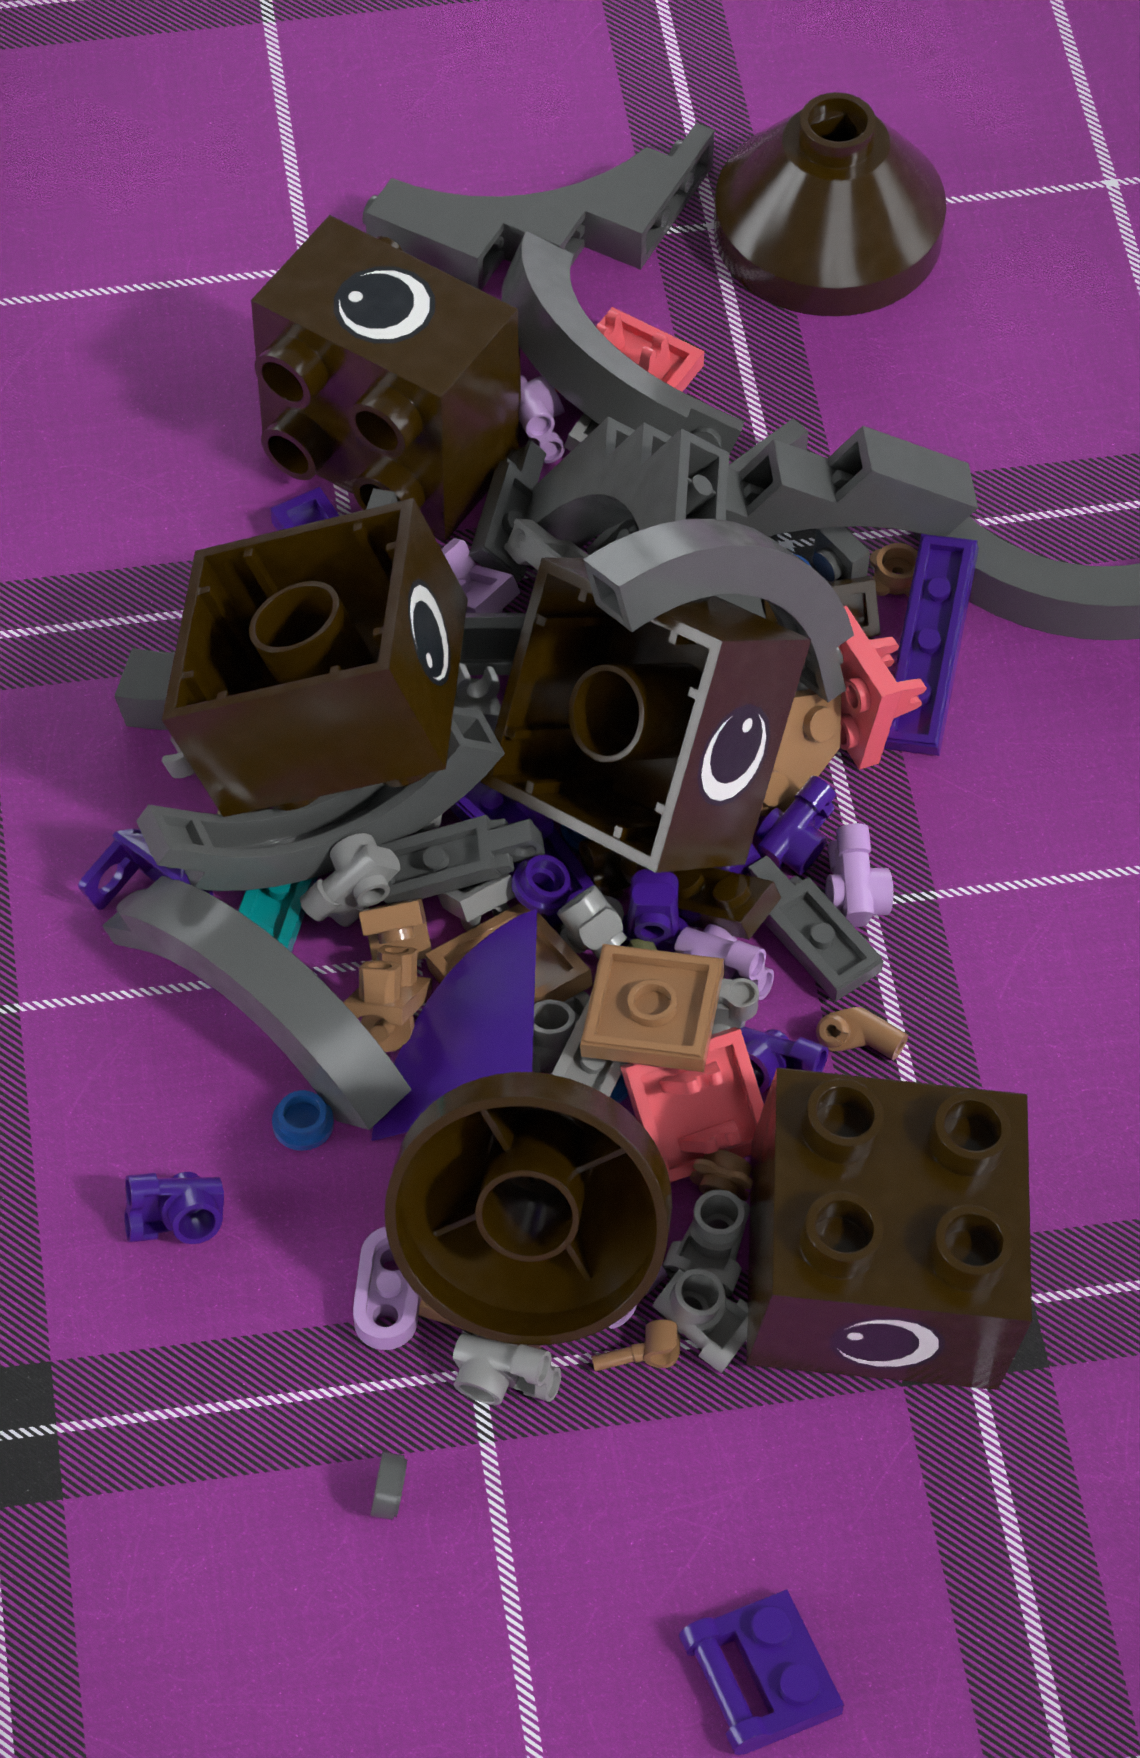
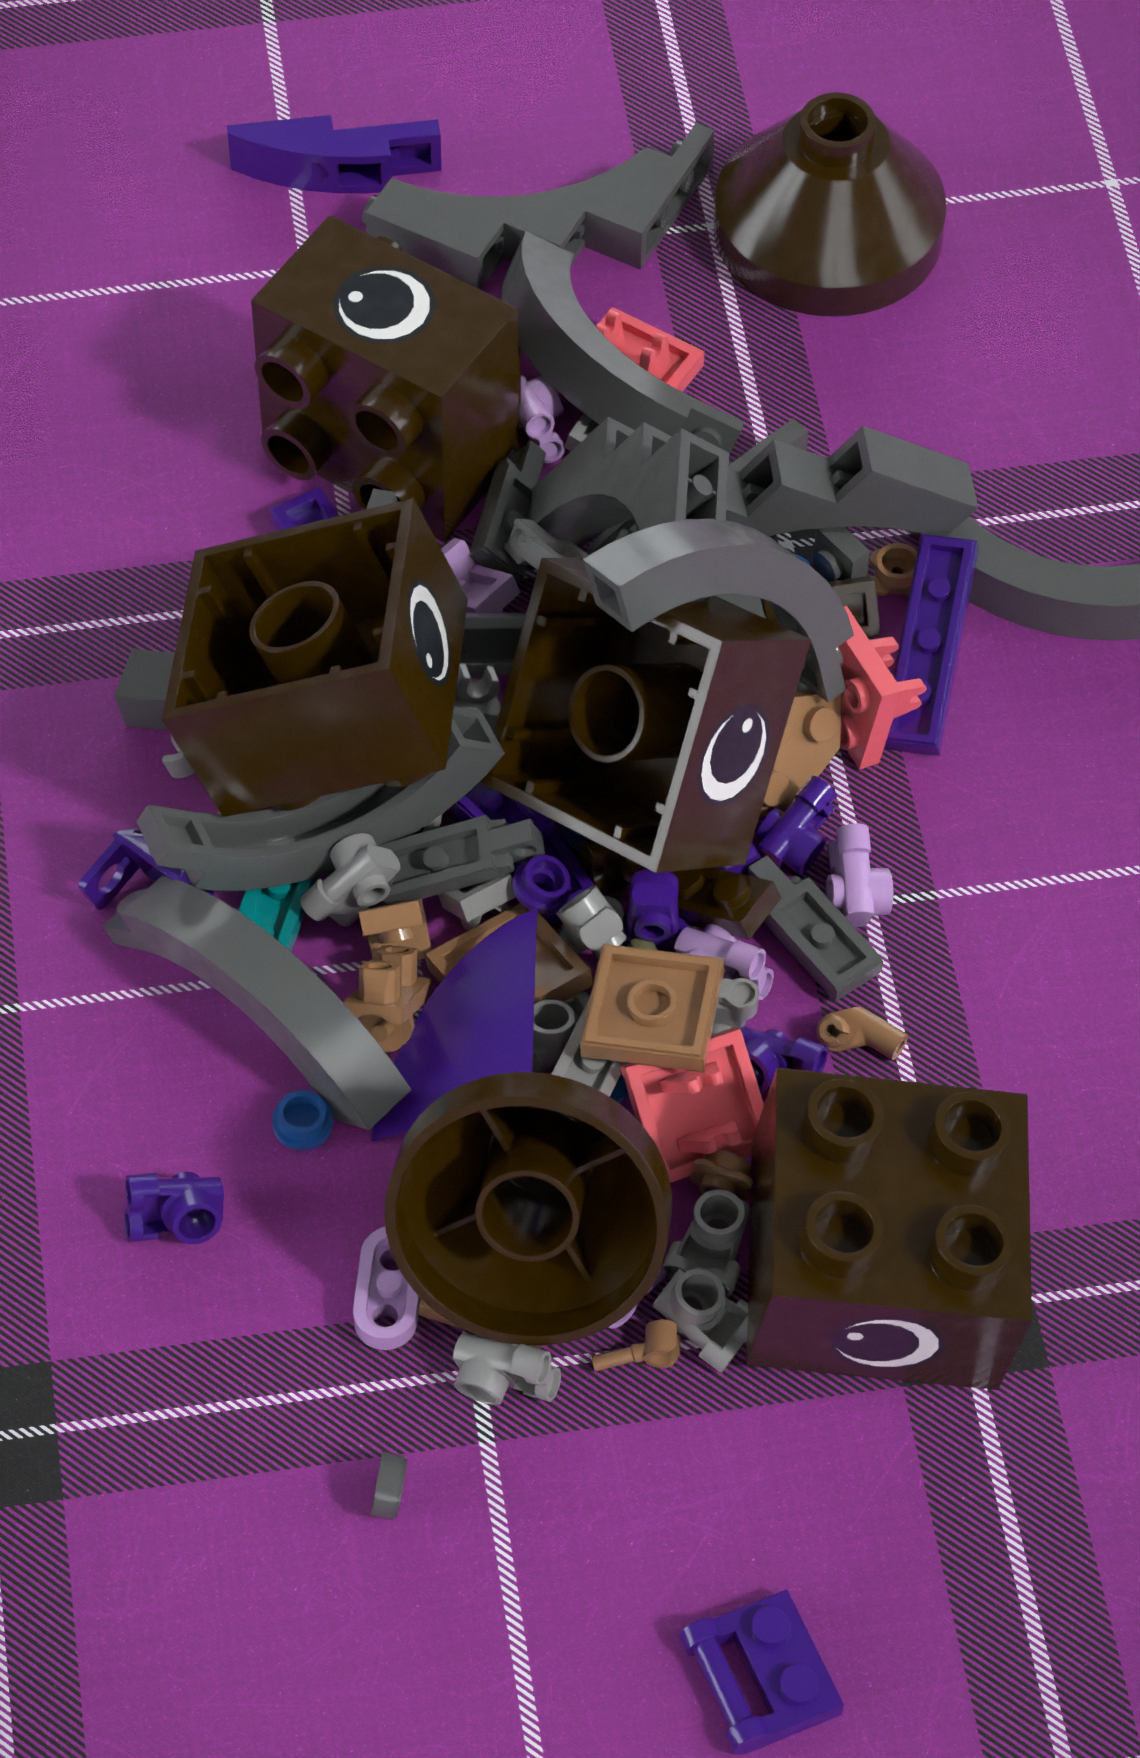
(317, 158): none -> dark purple slope

